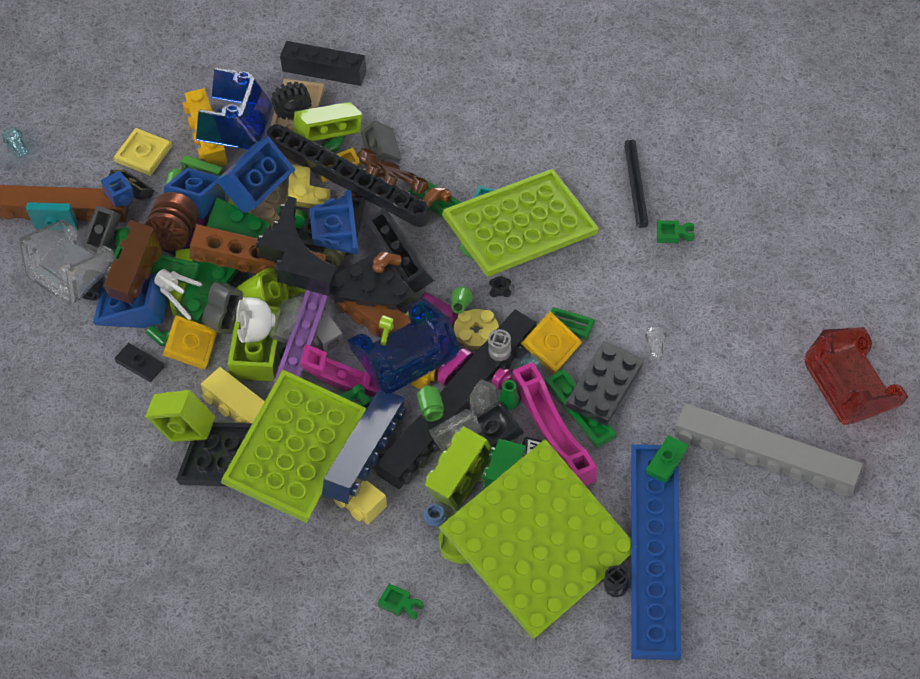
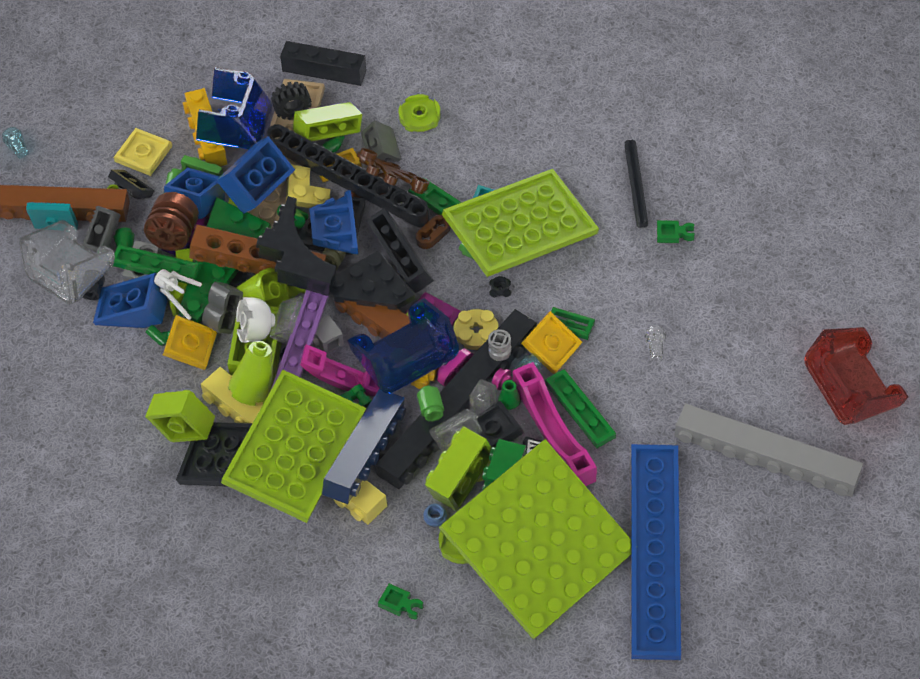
(120, 193): blue brick -> none
(134, 264): reddish brown wedge -> none
(139, 362): black plate -> none
(253, 375): none -> lime cone
(384, 259): dark orange arm -> none
(387, 324): lime hand -> none
(419, 123): none -> lime plate
(430, 230): none -> reddish brown beam
(439, 193): dark orange arm -> none
(461, 299): bright green cone -> none
(604, 383): black plate -> none
(616, 587): black wheel -> none
(667, 459): green plate -> none

